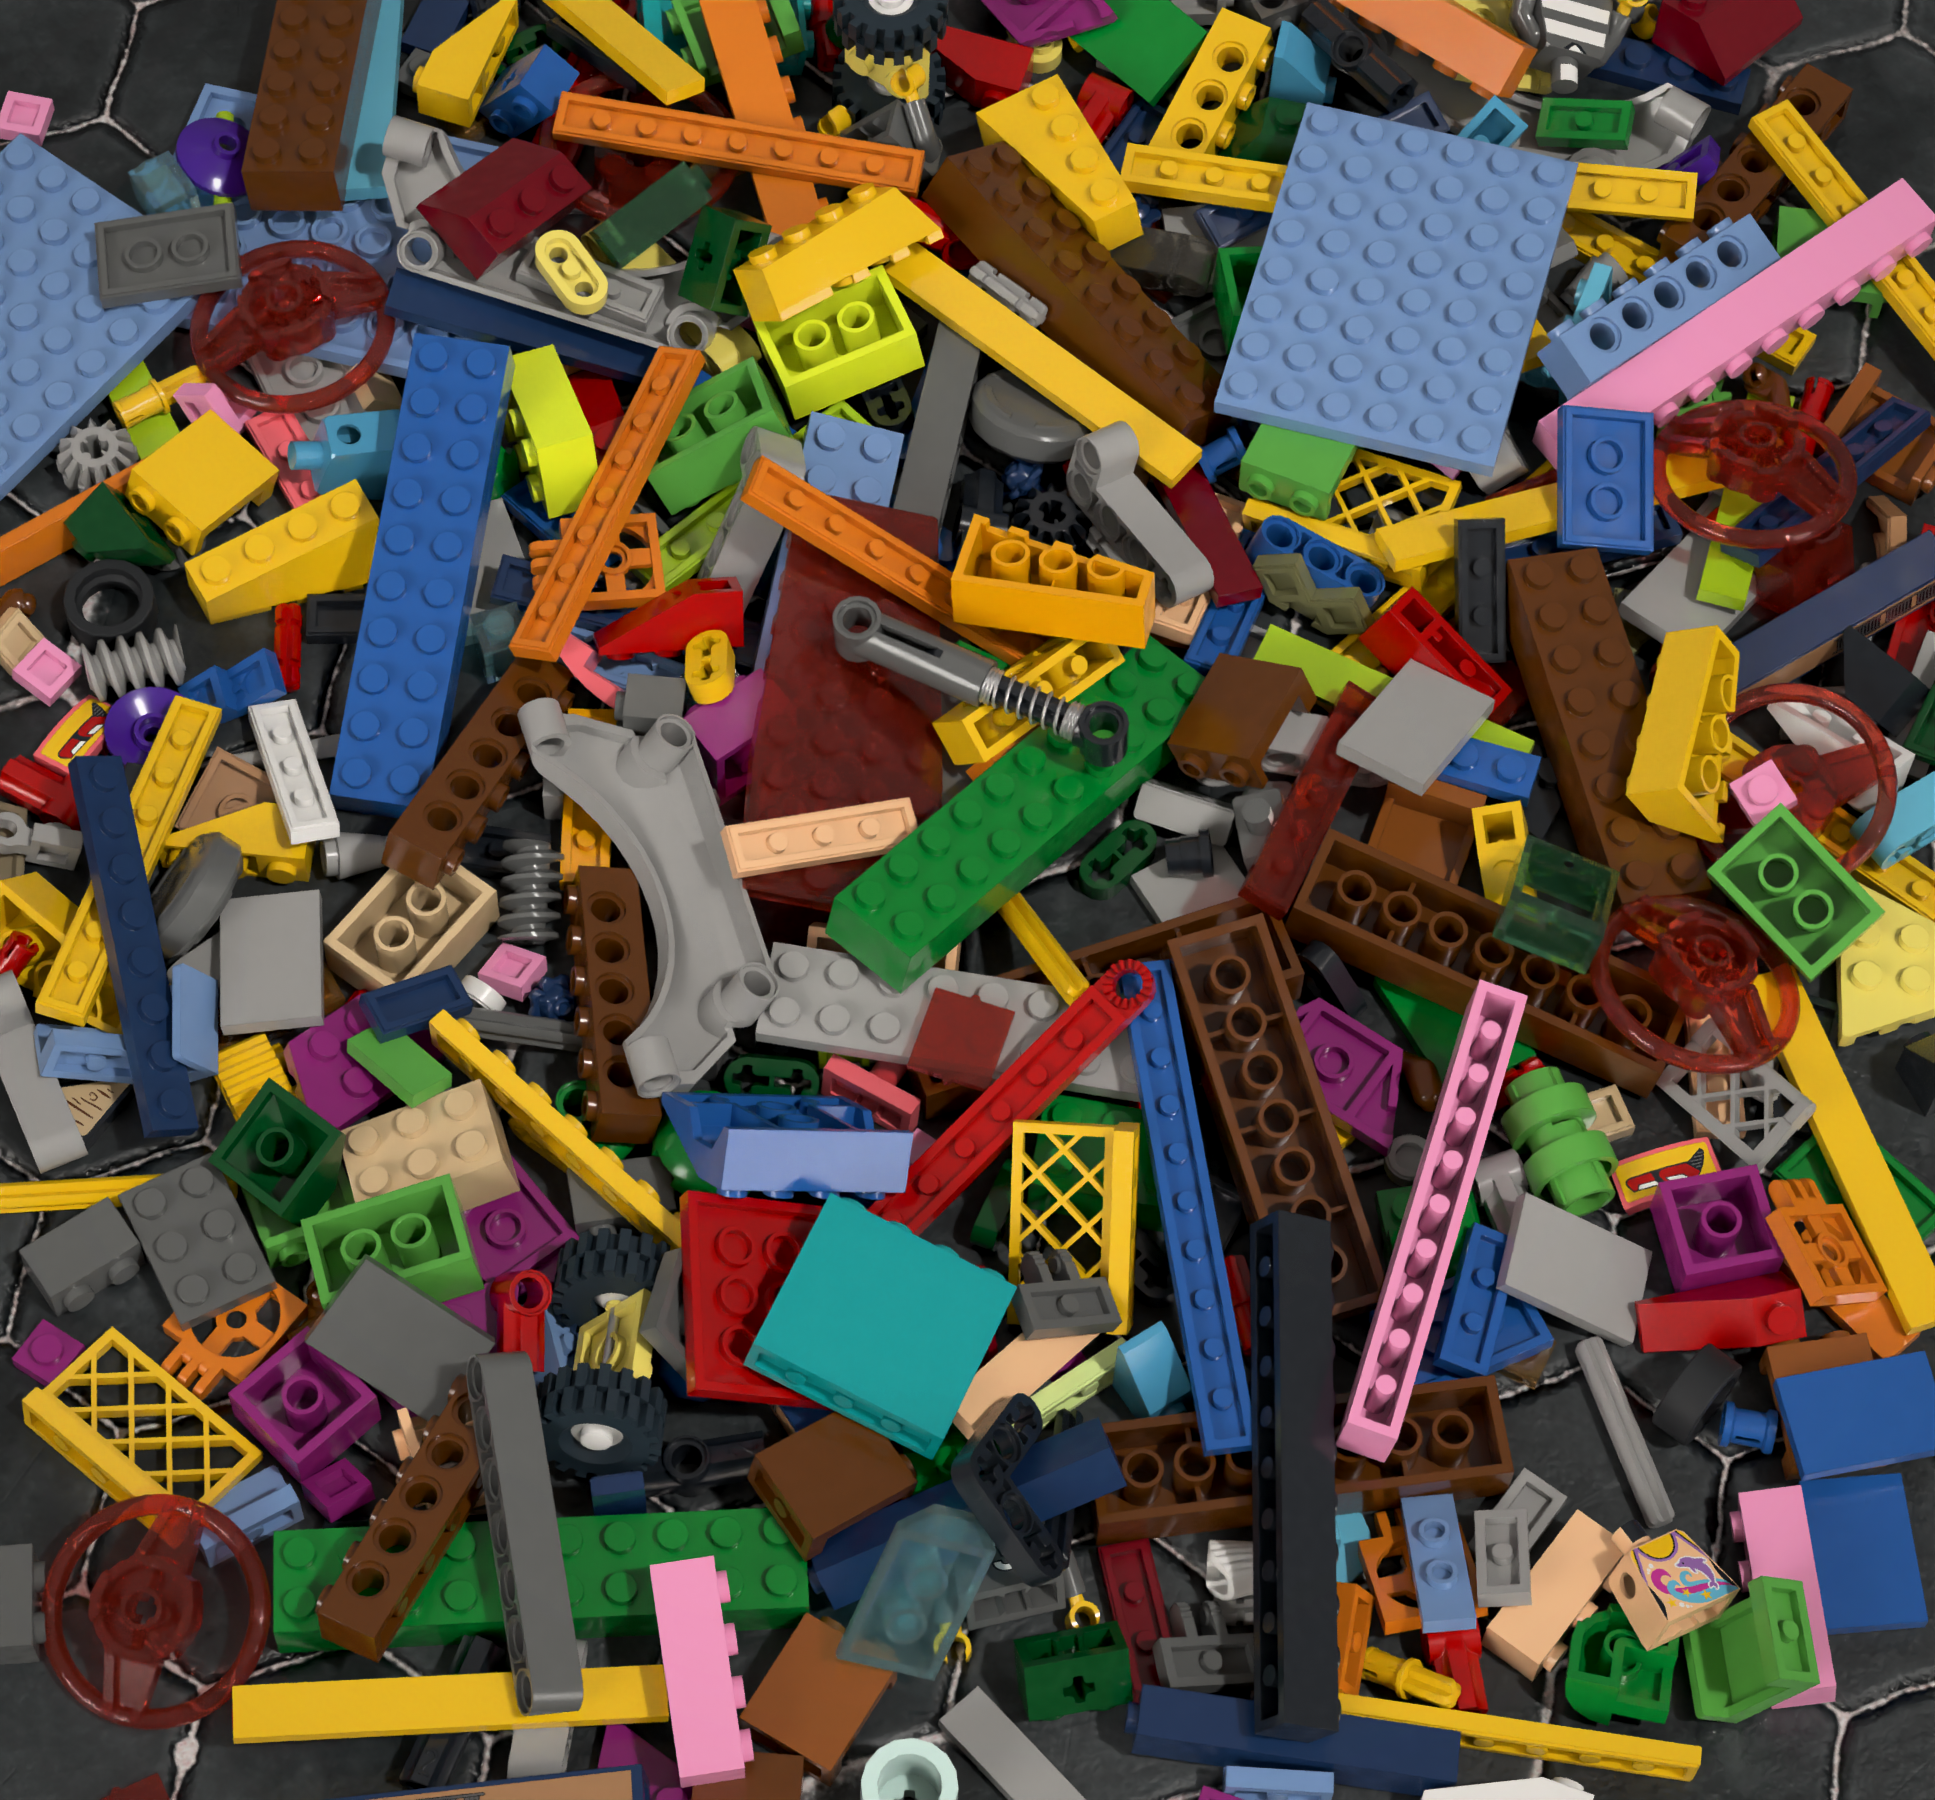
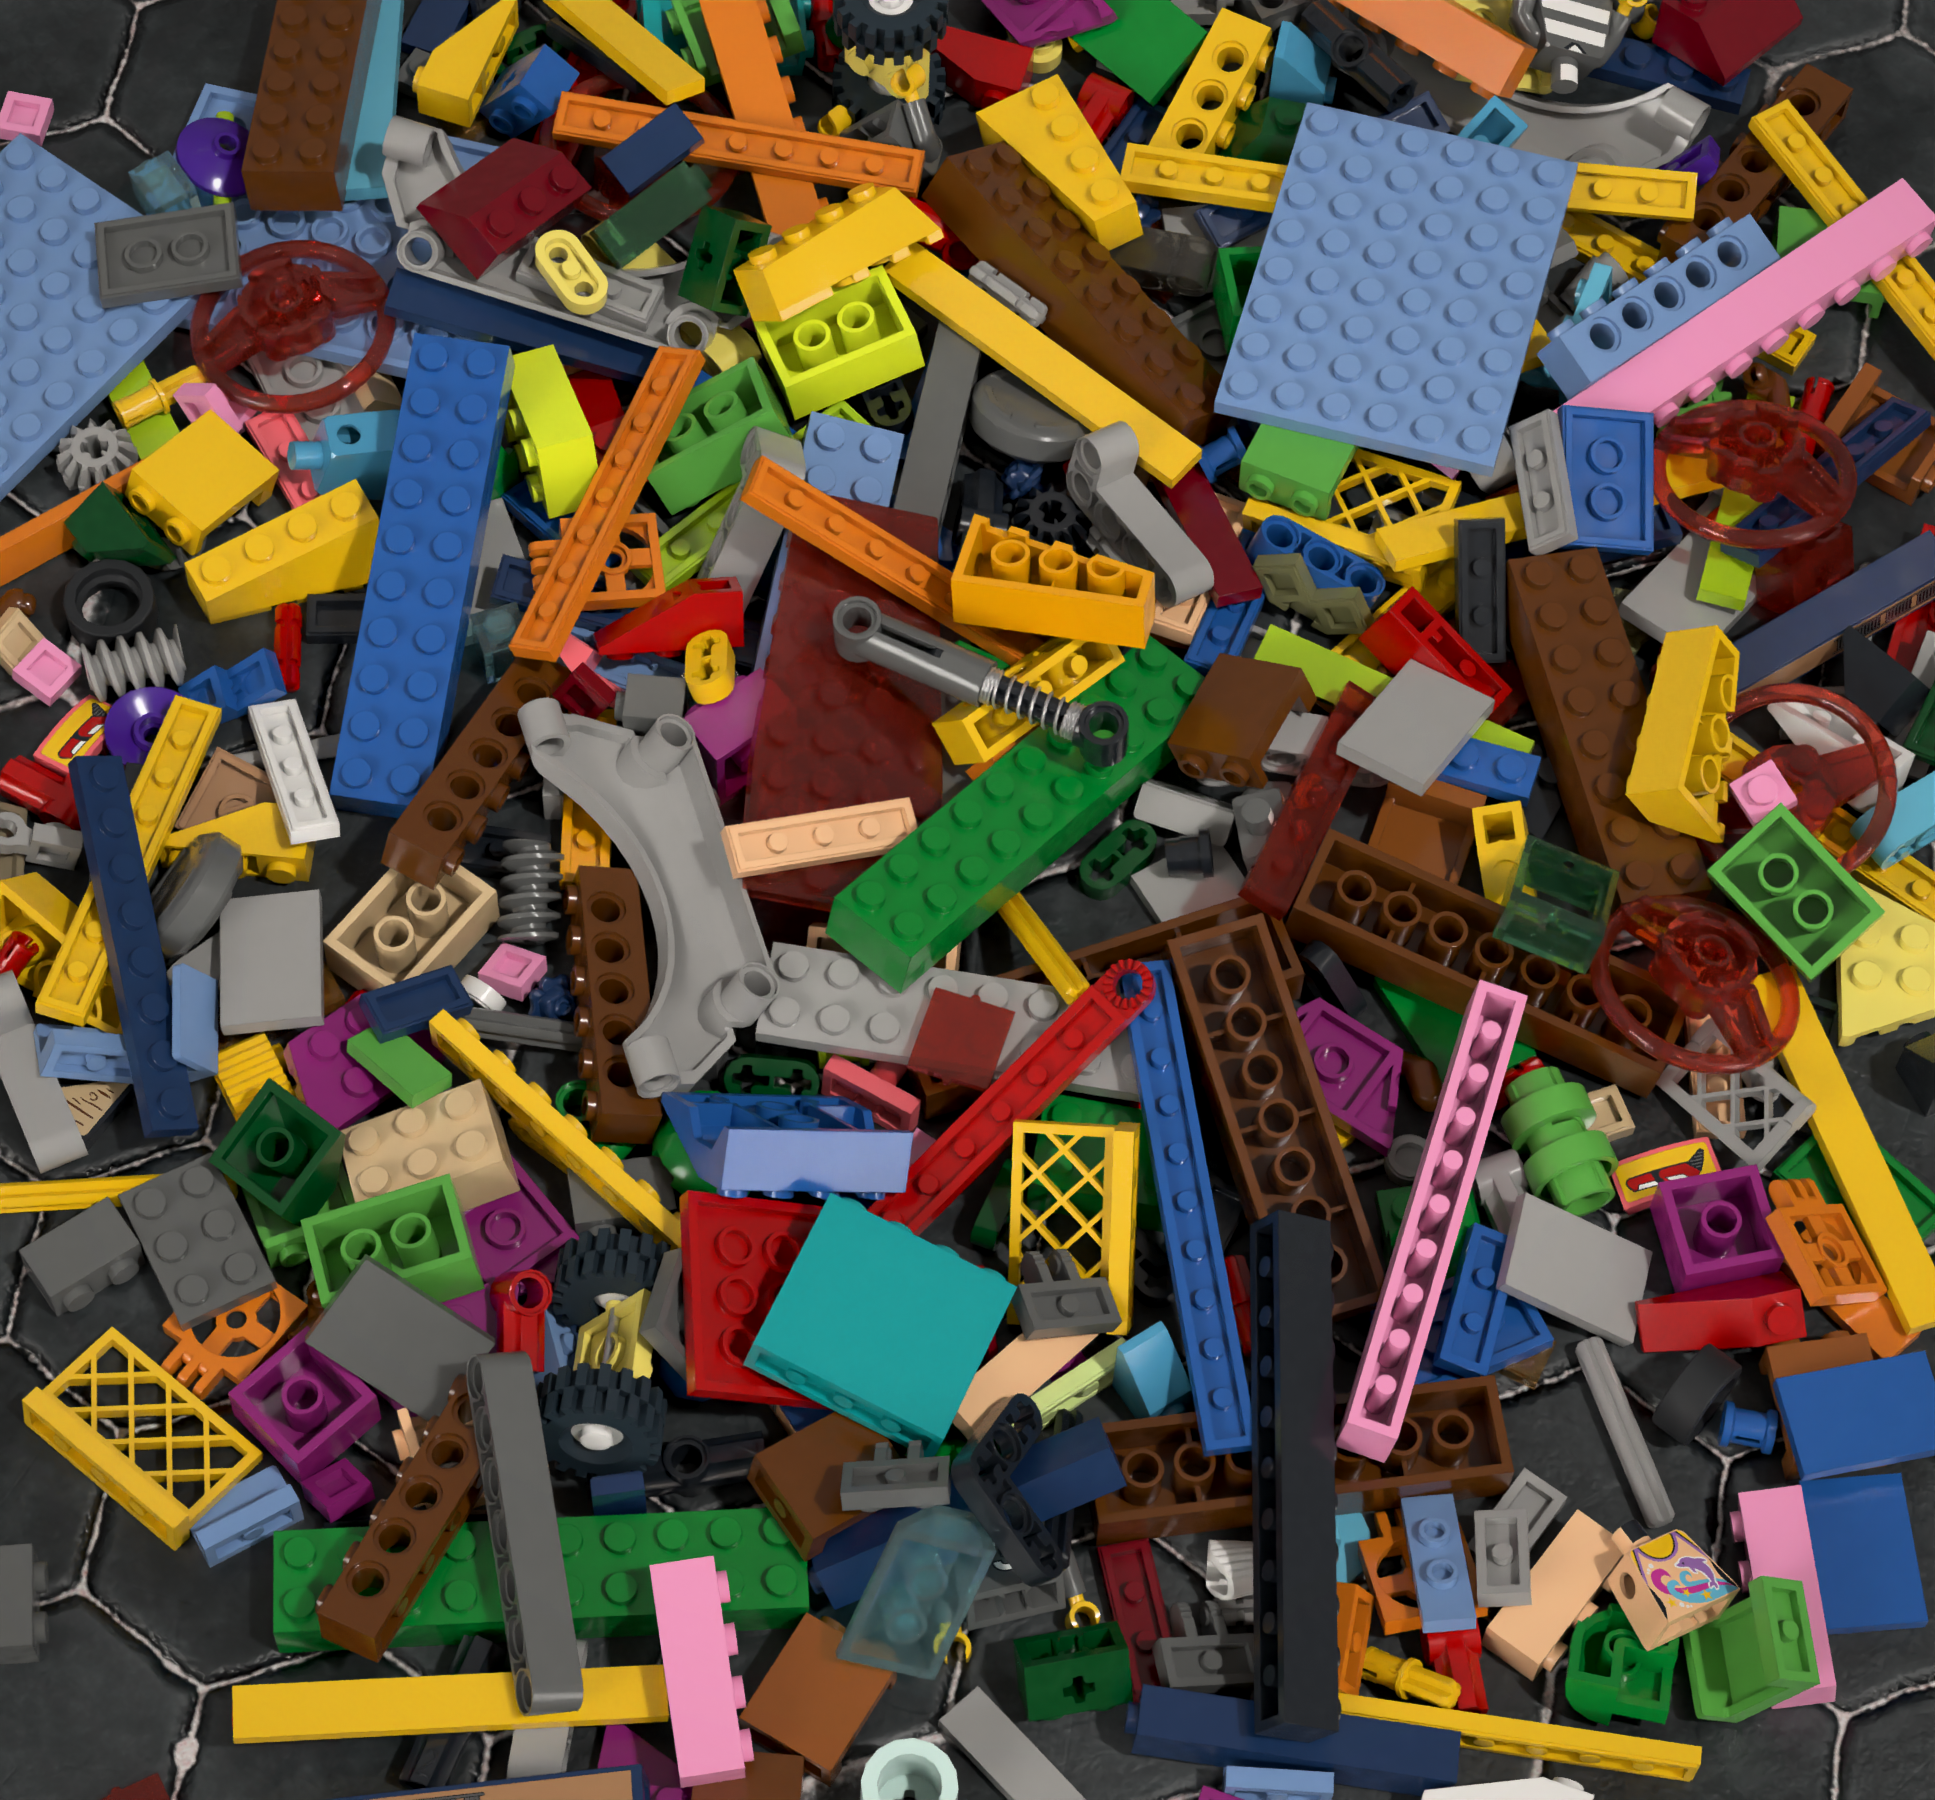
(47, 1353): magenta plate -> none
(160, 1570): clear red piece -> none
(351, 854): light grey cone -> none
(585, 693): none -> dark red tile
(653, 150): none -> dark blue tile
(896, 1482): none -> dark grey hinge
(1543, 482): none -> light grey tile
(1585, 123): green plate -> none
(1891, 522): medium nougat tile -> none

